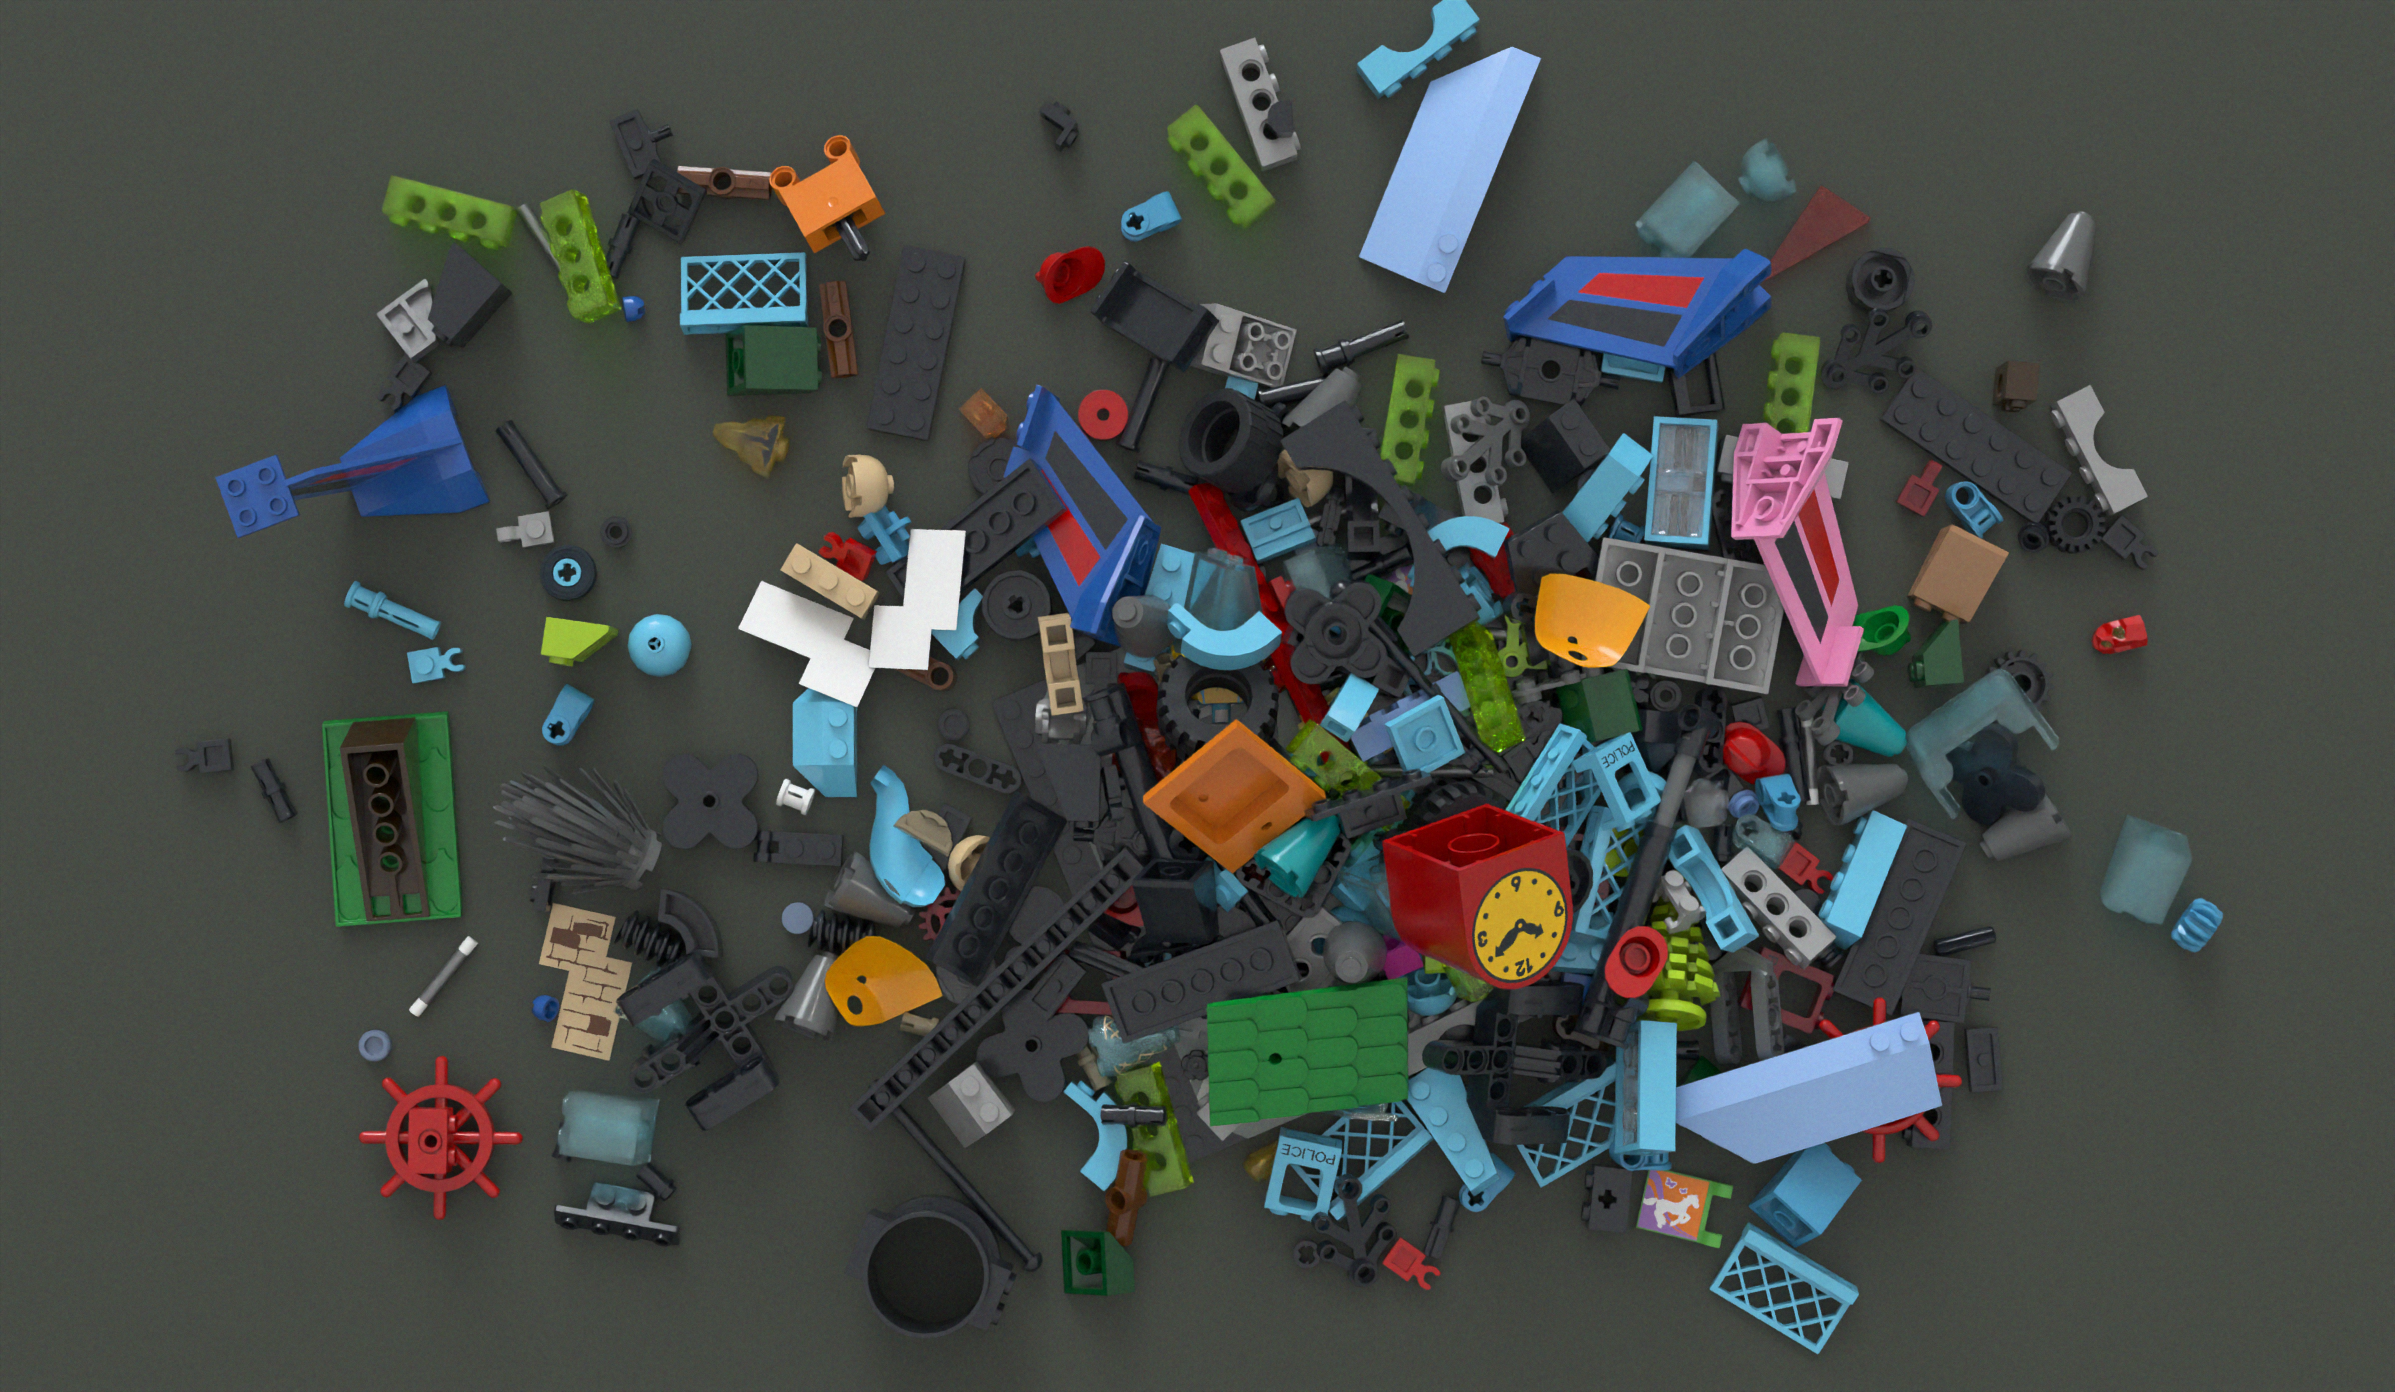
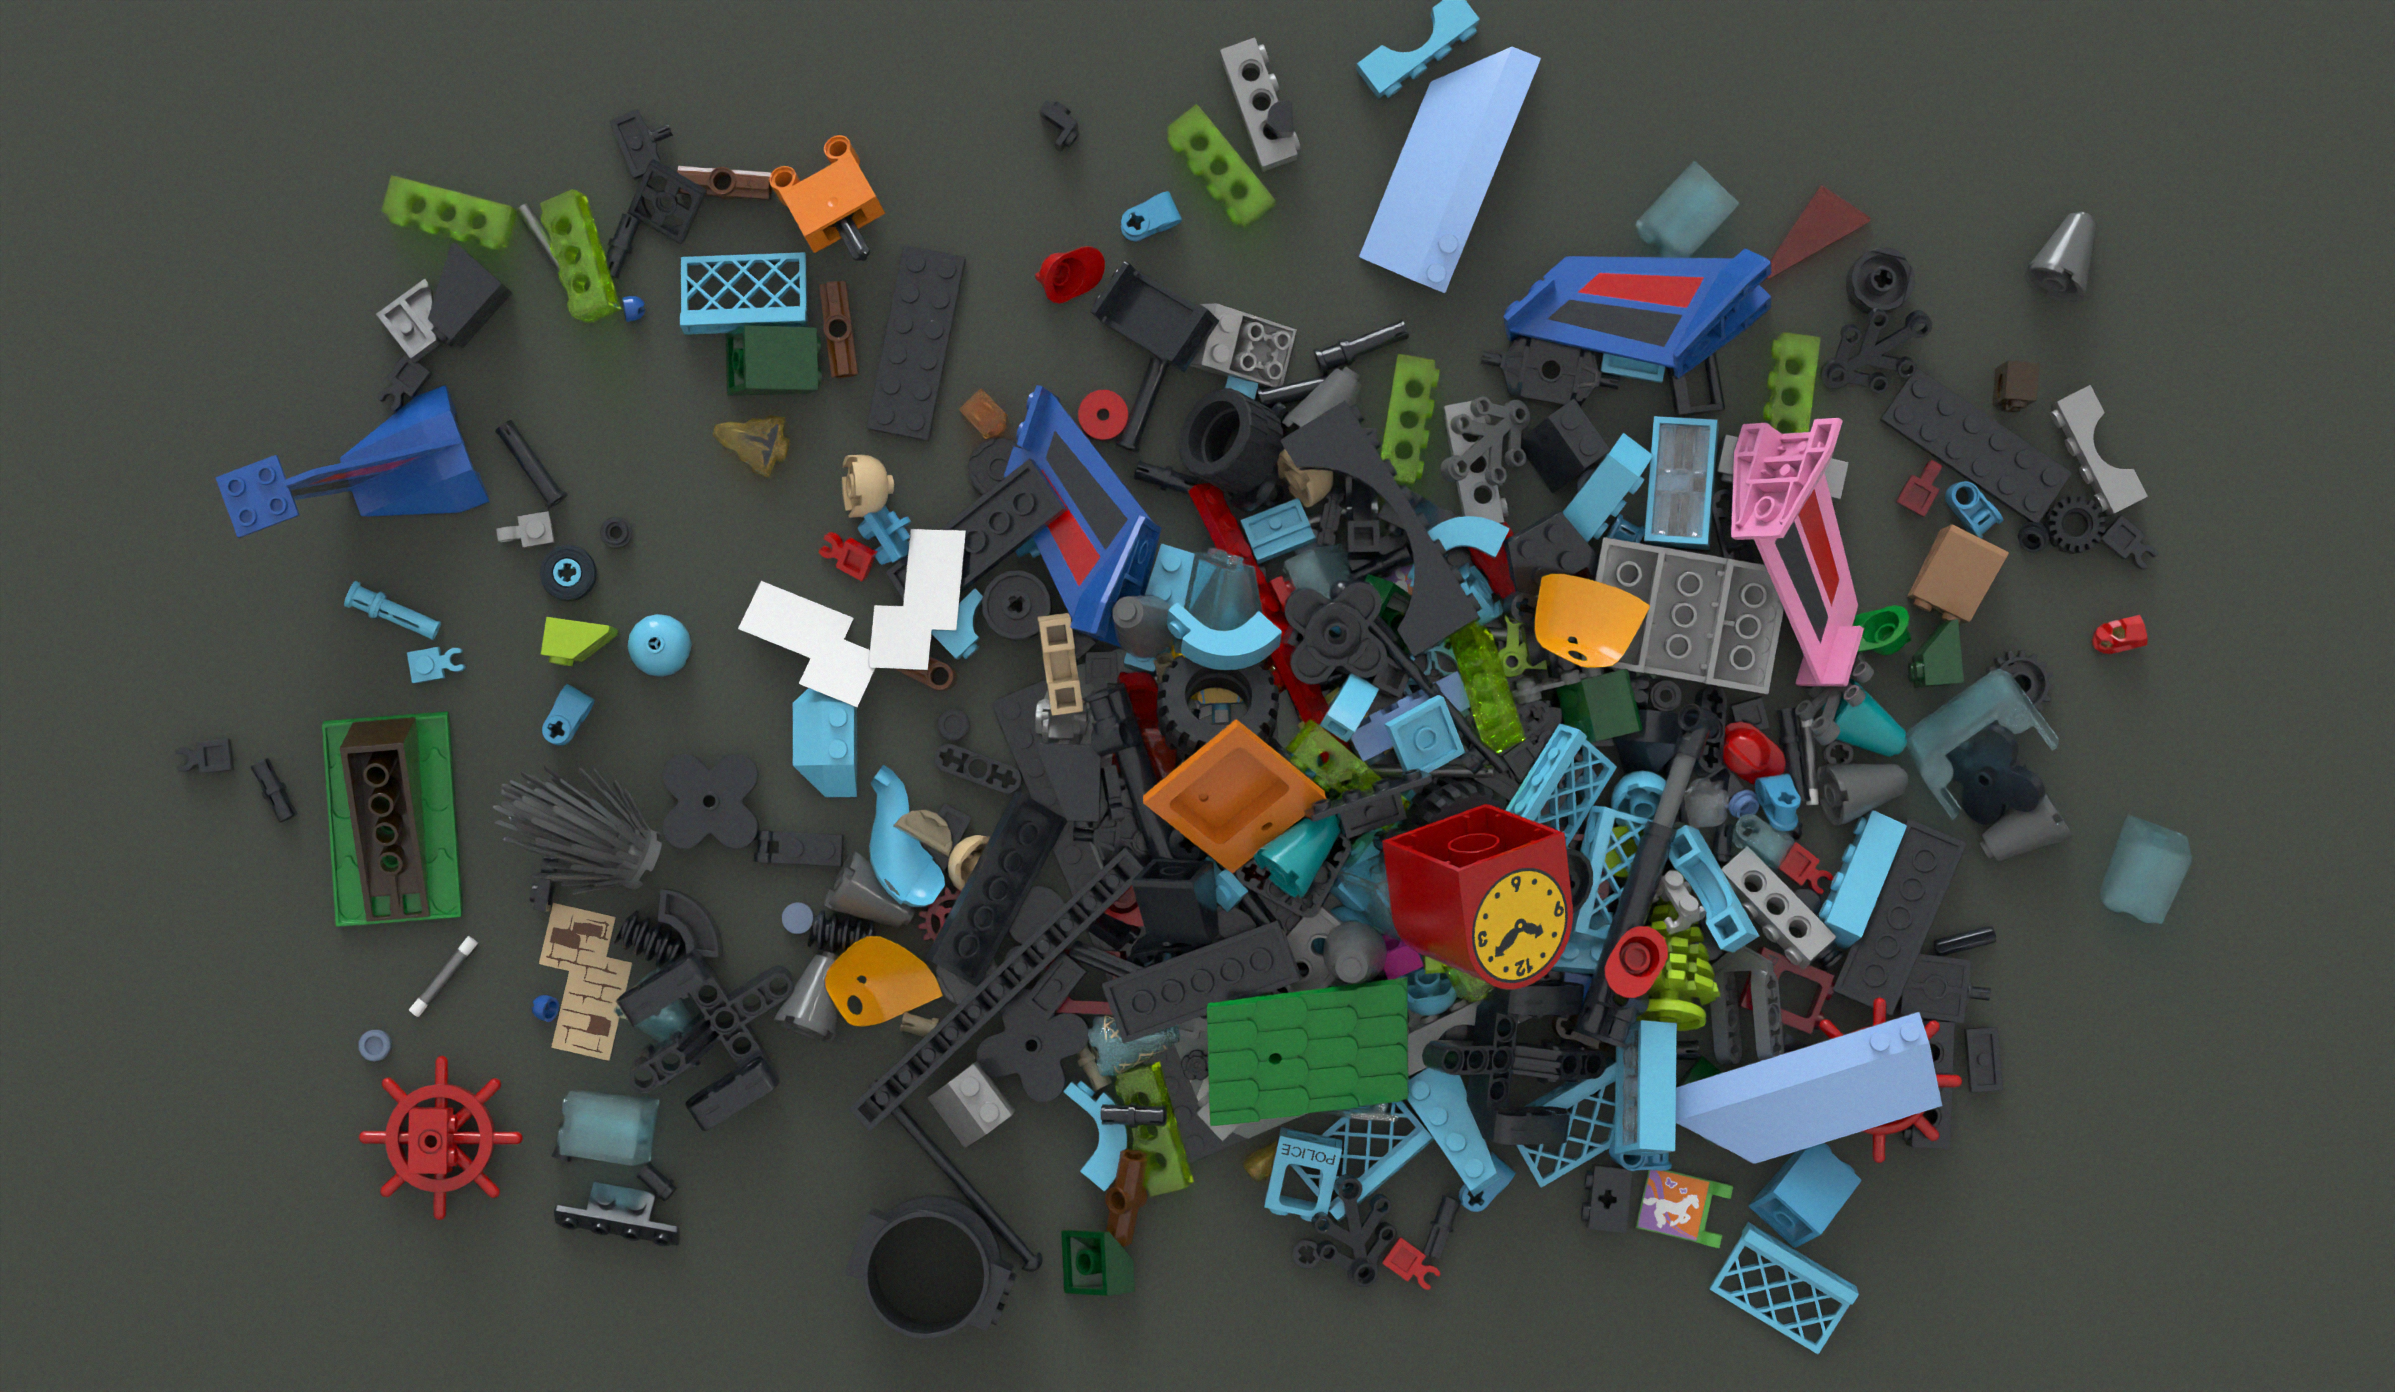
(795, 796): white bush -> none
(830, 581): tan arch -> none
(1604, 762): medium azure window -> none
(1766, 173): clear light blue cylinder -> none
(2196, 925): dark azure gear -> none

